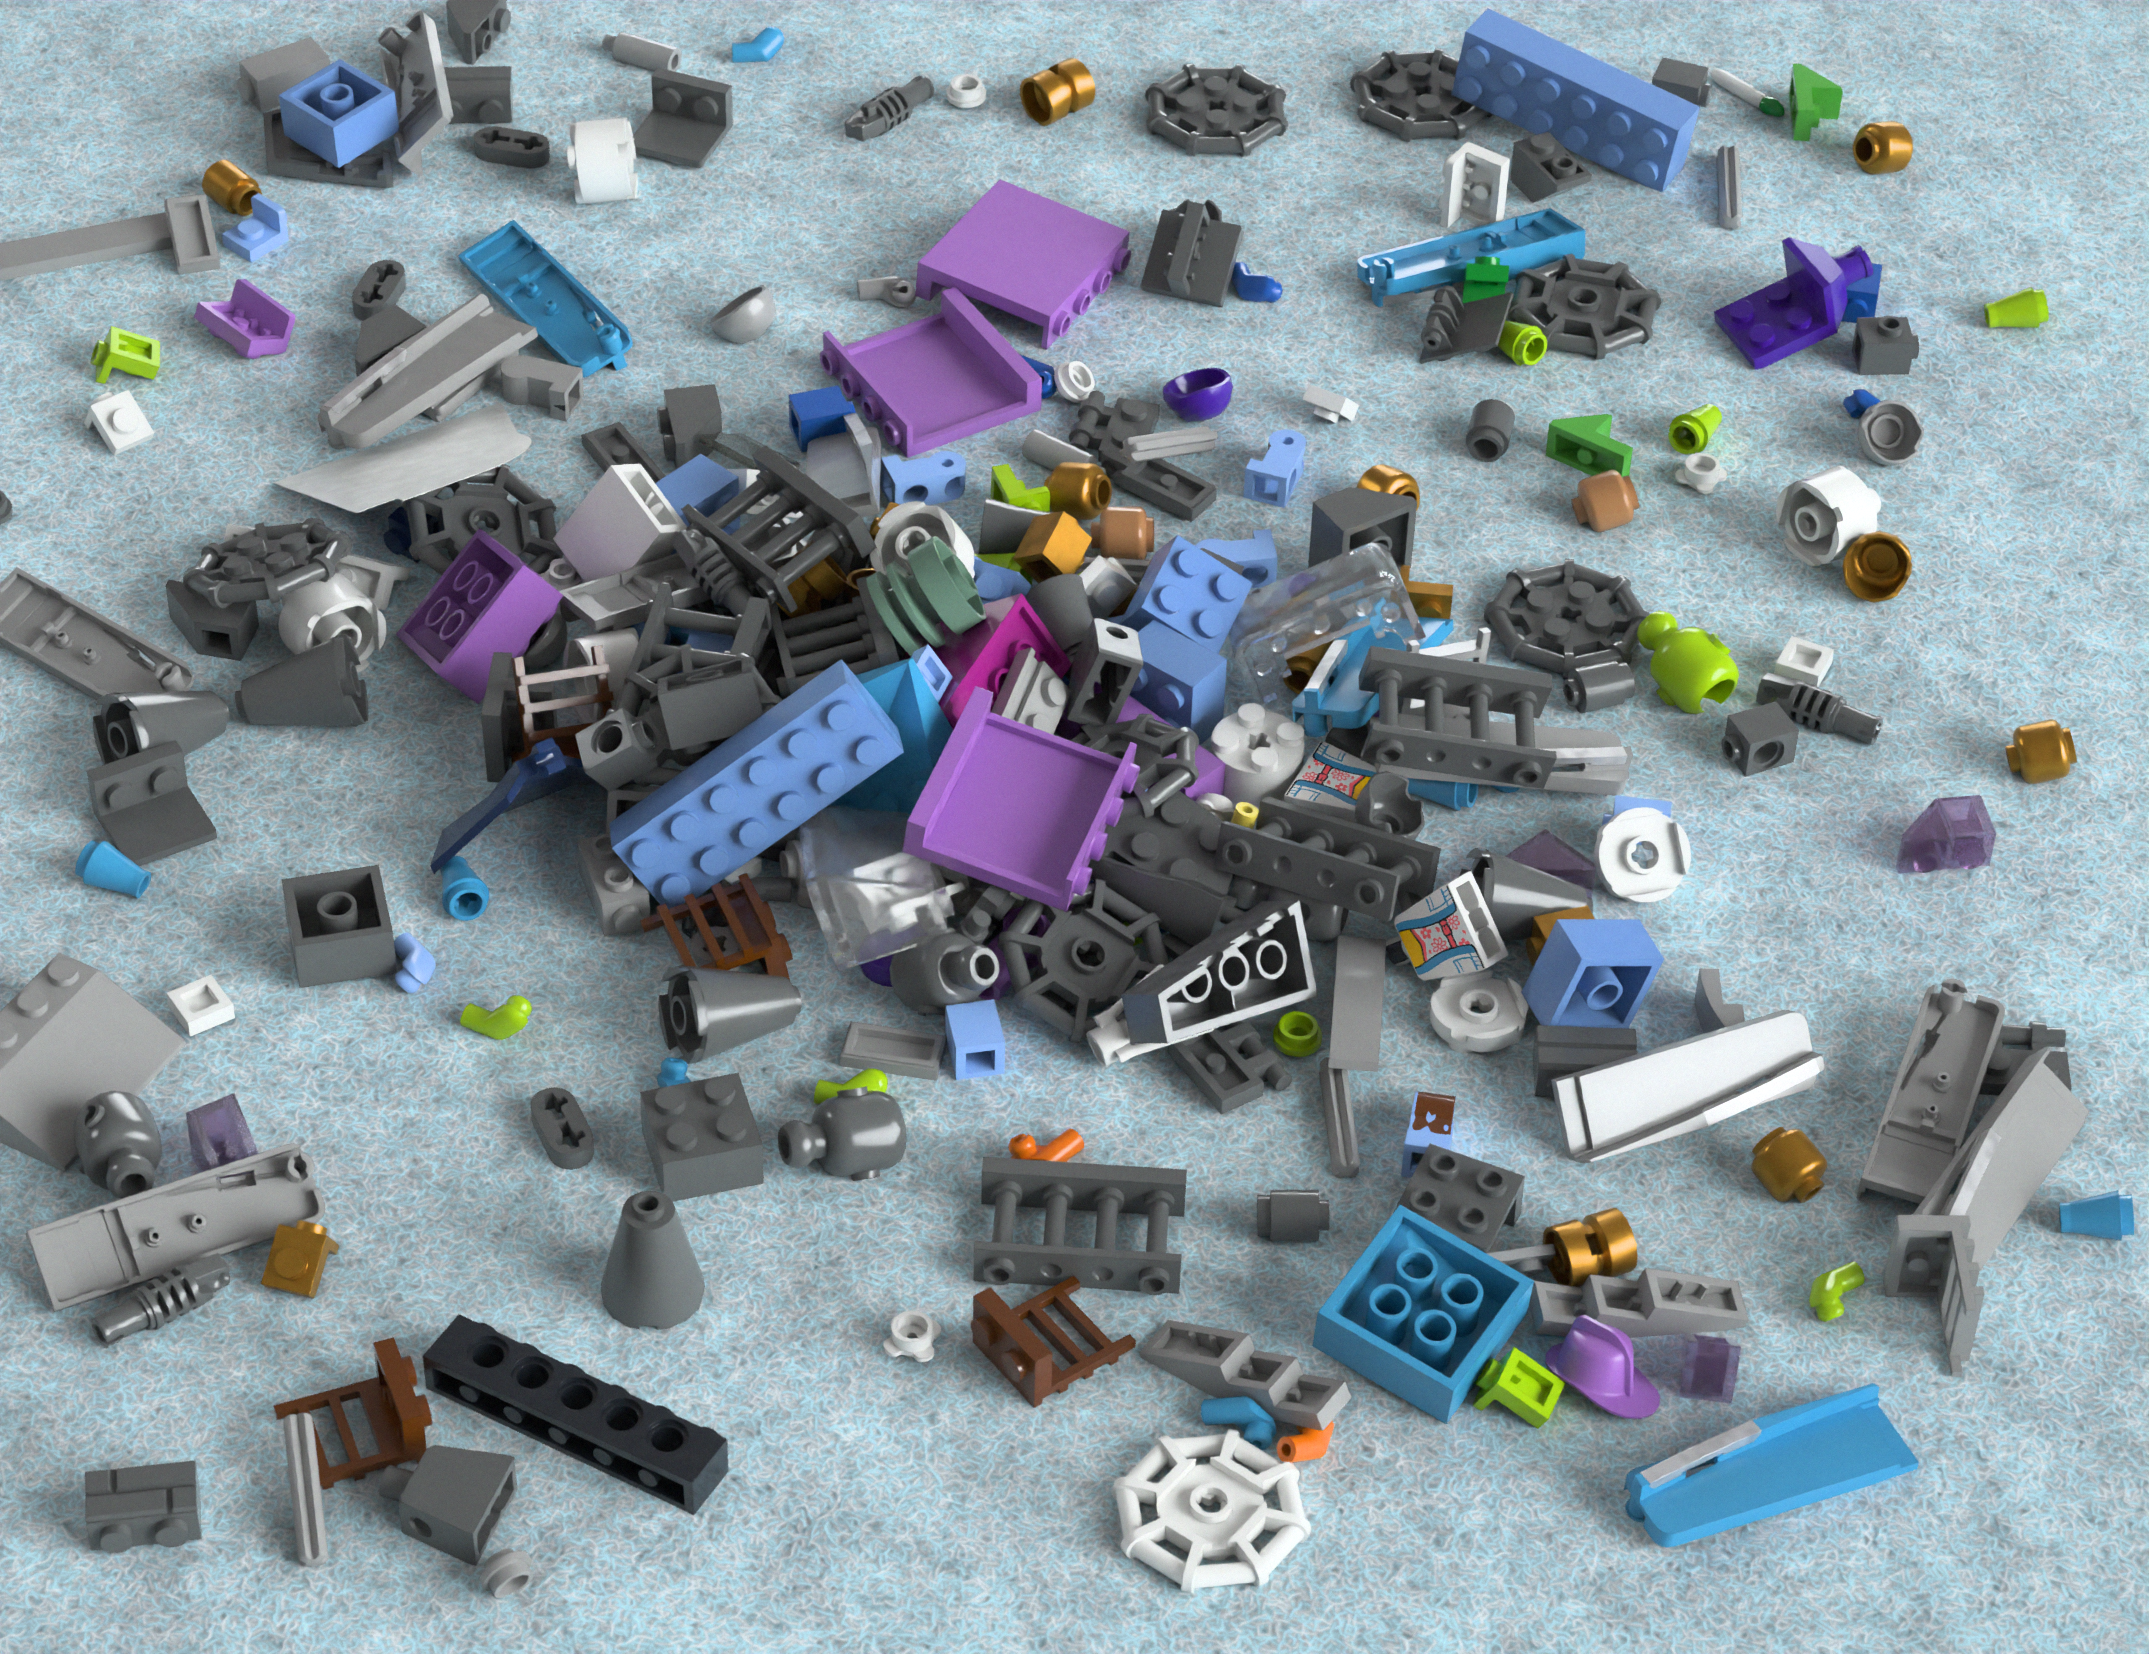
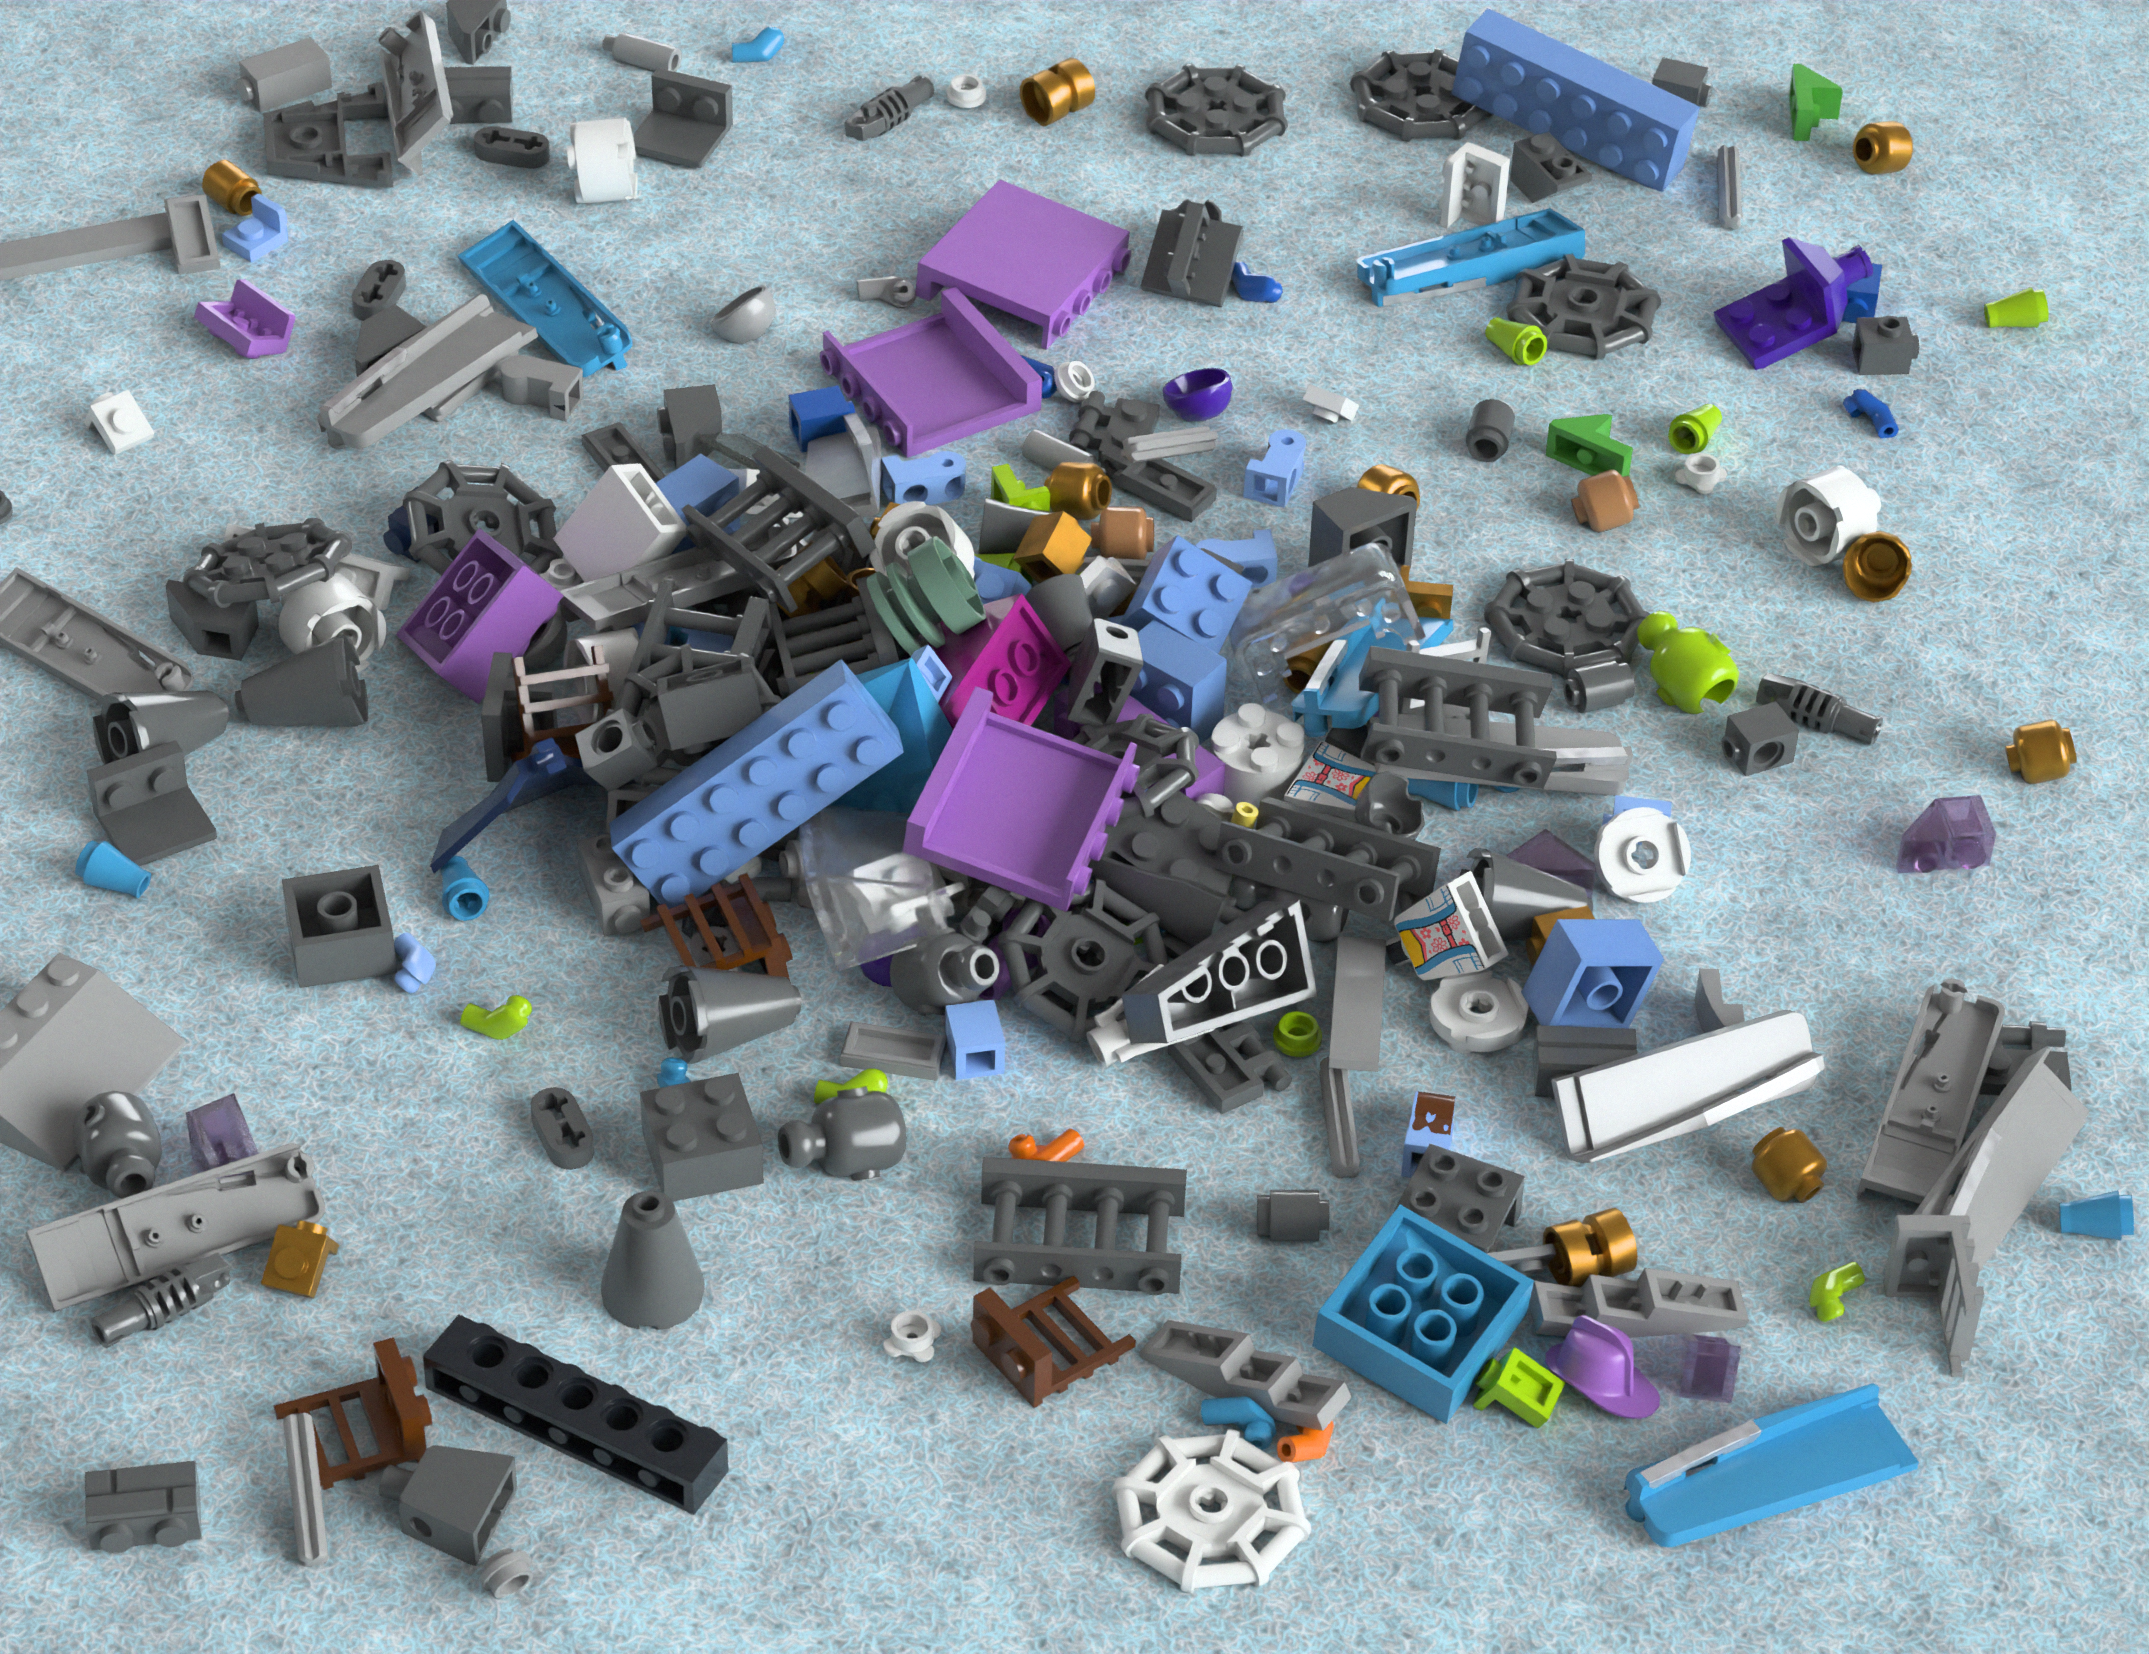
(126, 352): lime bracket -> none
(200, 1005): white plate -> none
(339, 113): medium blue brick -> none
(415, 462): white sticker -> none
(713, 570): dark grey hinge -> none
(1032, 693): light grey plate -> none
(1462, 327): dark grey hinge -> none
(1484, 279): green bracket -> none
(1767, 104): white piece -> none
(1804, 661): white plate -> none
(1890, 433): light grey hair -> none

